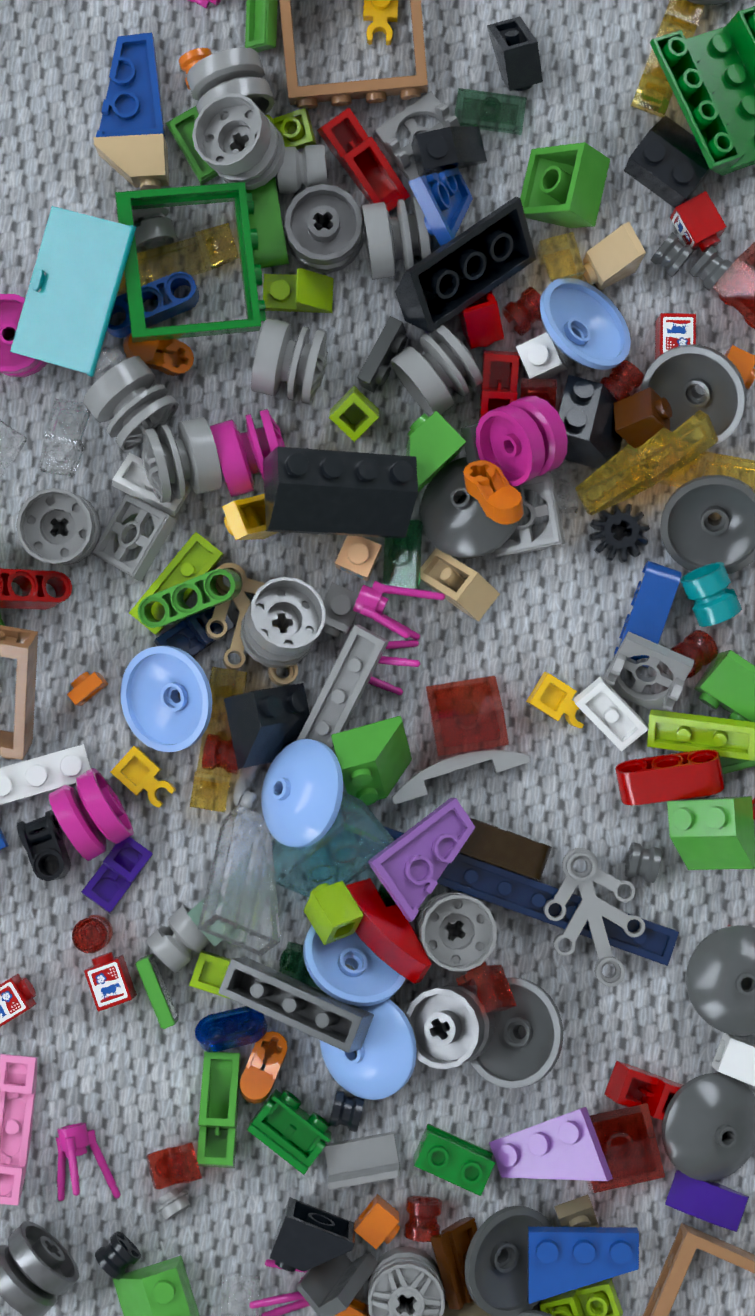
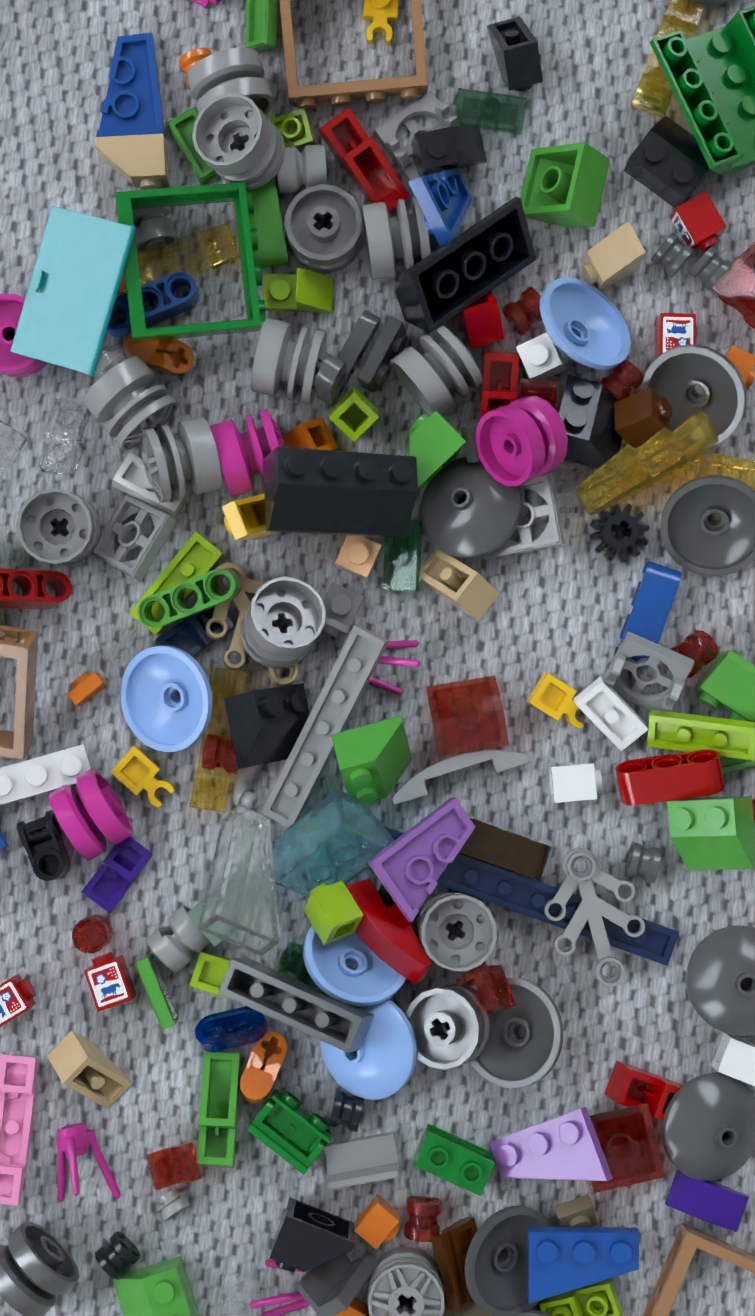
(88, 1070): none -> tan slope
(302, 793): light blue dish -> none
(311, 435): none -> orange plate
(337, 371): none -> dark grey beam
(372, 604): dark pink plant -> none
(493, 492): orange piece -> none
(561, 257): clear yellow panel -> none
(574, 782): none -> white brick
(712, 598): teal wheel -> none

